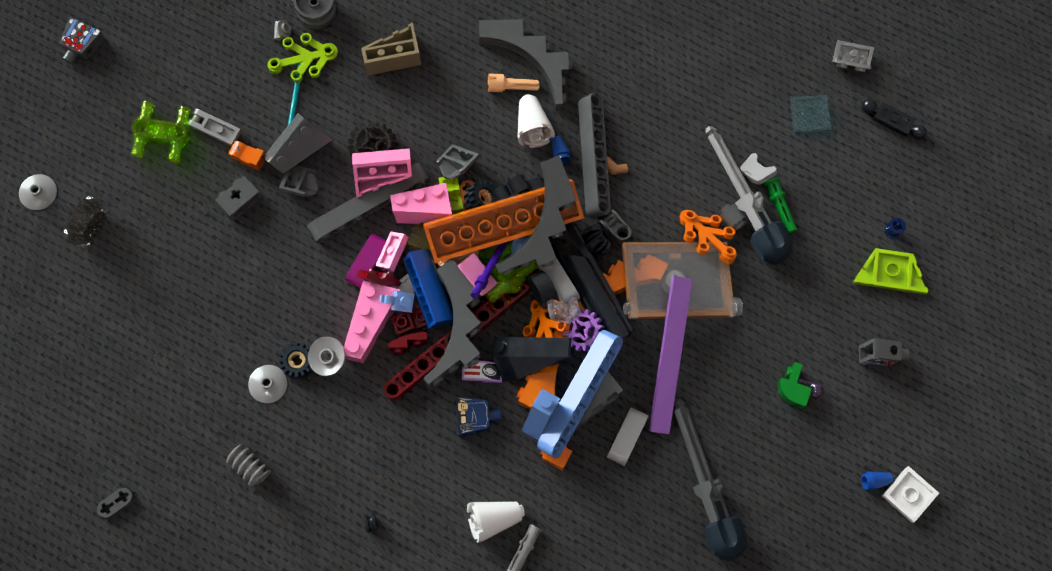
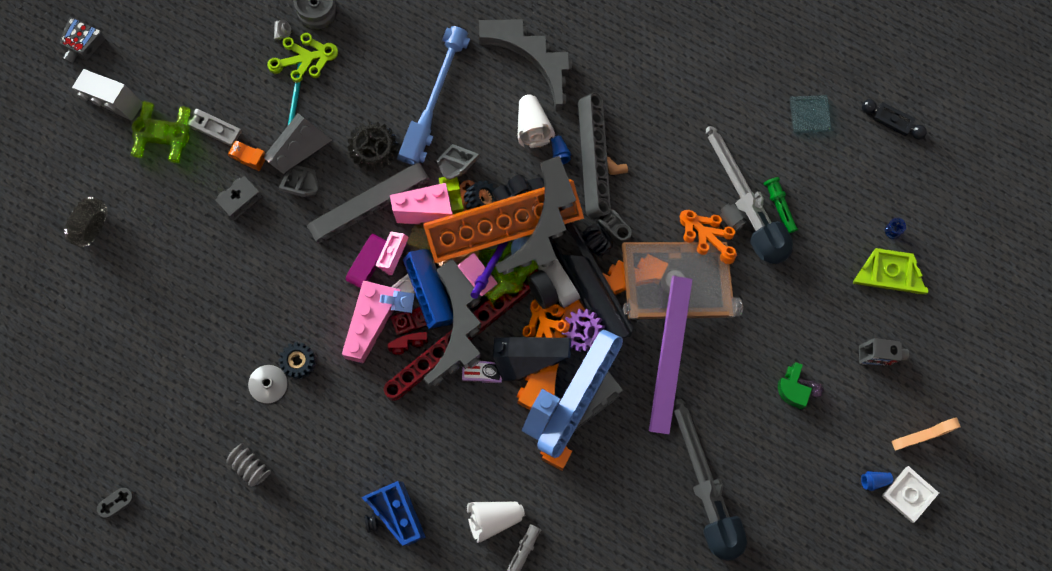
(43, 197): light grey dish -> none
(107, 93): none -> wedge
(318, 356): light grey dish -> none
(372, 276): dark red slope -> none
(380, 168): bright pink wedge -> none
(393, 52): dark tan wedge -> none
(397, 512): none -> blue wedge
(419, 133): none -> medium blue bar
(474, 416): dark blue torso -> none
(499, 83): light nougat piece -> none
(563, 311): clear bracket -> none
(627, 436): light grey beam -> none
(756, 172): piece -> none
(853, 55): light grey bracket -> none
(933, 432): none -> light nougat beam

